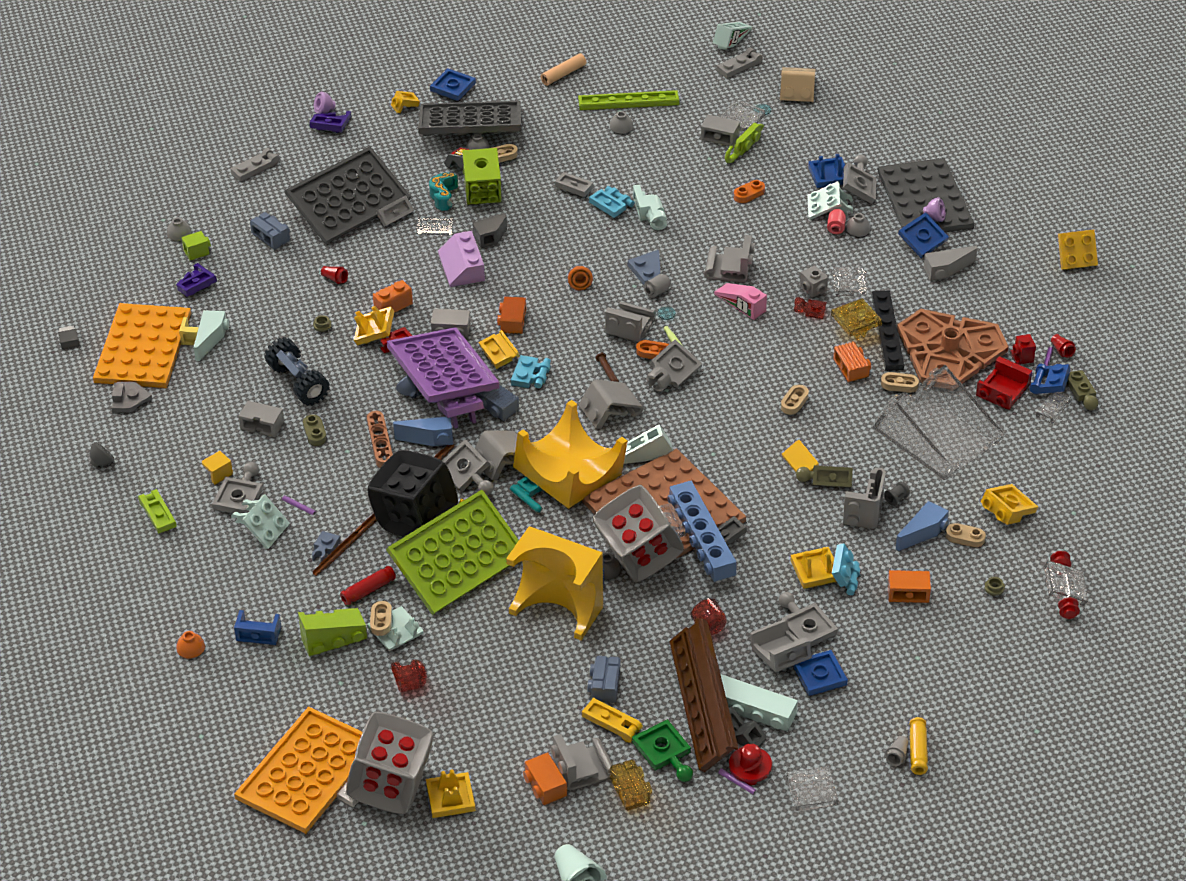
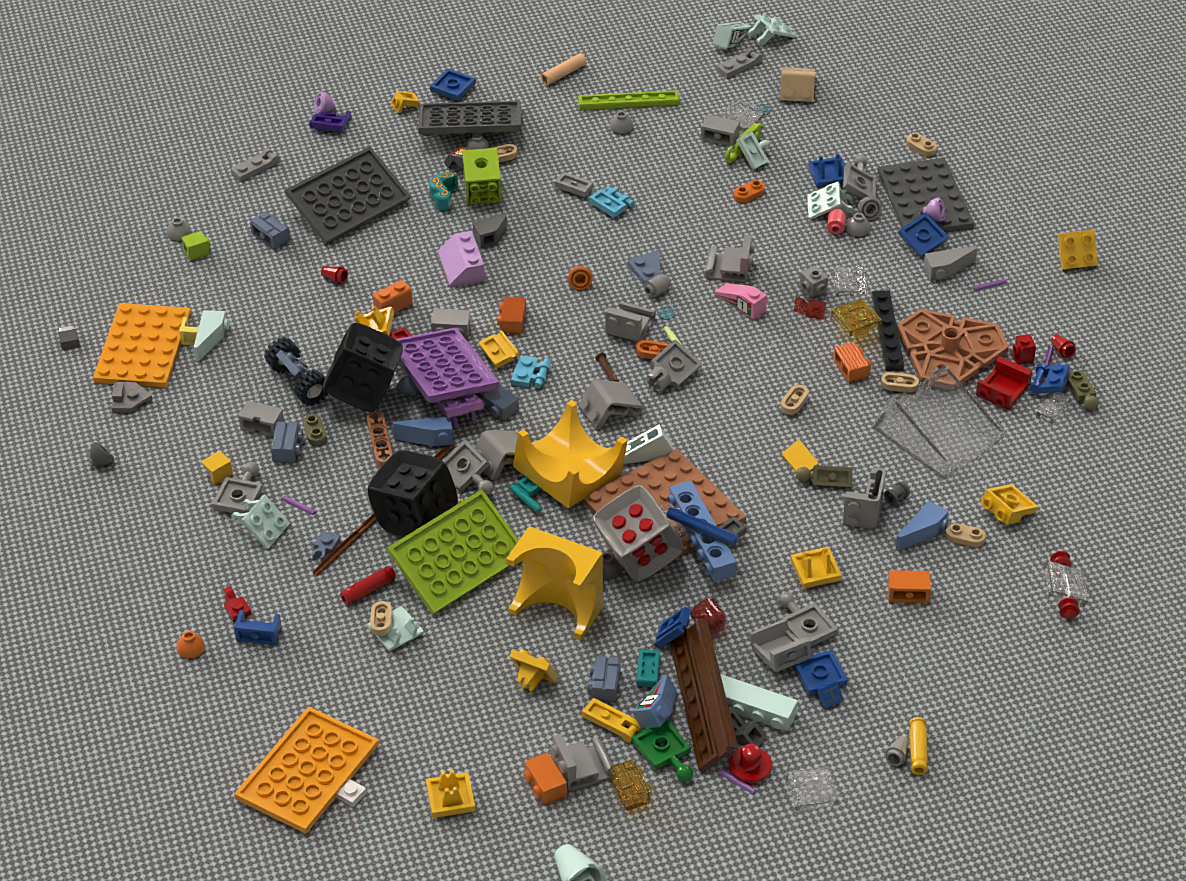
(157, 511): lime plate -> none
(196, 281): dark purple wing -> none
(235, 604): none -> red plate
(286, 442): none -> sand blue brick
(322, 323): olive plate -> none
(331, 630): lime wedge -> none
(363, 367): none -> black piece
(389, 762): light grey piece -> none
(394, 211): light grey plate -> none
(409, 676): clear red helmet -> none
(434, 226): clear plate -> none
(532, 669): none -> yellow plate
(648, 668): none -> teal plate
(649, 208): light aqua plate -> none
(656, 705): none -> medium blue slope
(672, 627): none -> blue plate
(702, 526): none -> blue axle
(753, 150): none -> light aqua plate
(774, 26): none -> light aqua plate
(830, 694): none -> blue tile
(845, 569): medium azure plate -> none
(870, 208): none -> light grey brick
(921, 144): none -> tan plate
(991, 284): none -> medium lavender piece
(994, 586): olive plate -> none

